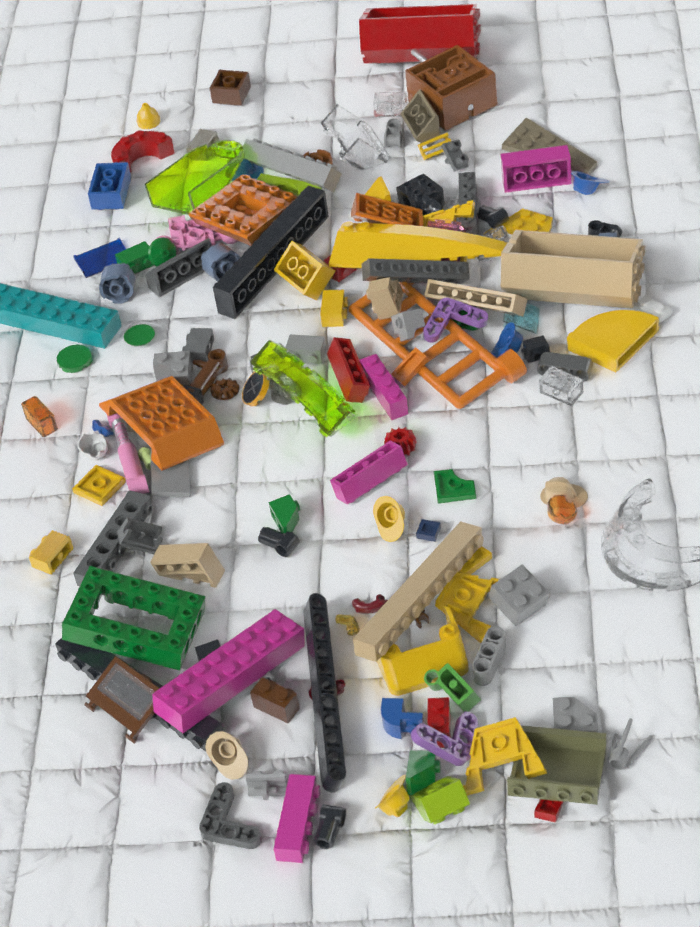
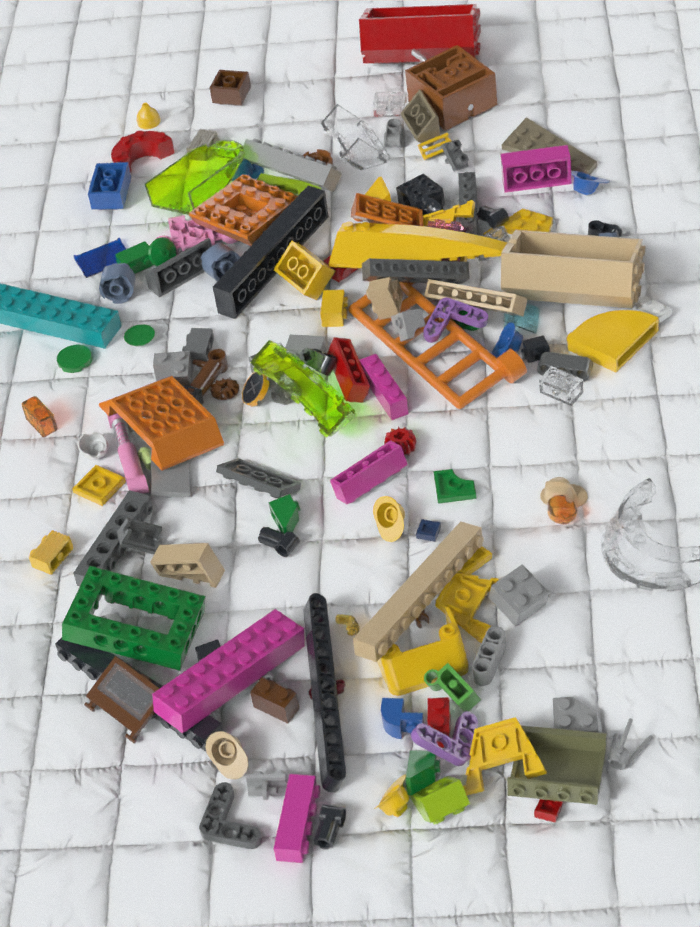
(104, 430): blue piece -> none
(258, 477): none -> dark grey plate
(318, 360): none -> piece
(368, 608): dark red piece -> none
(410, 366): orange tile -> none

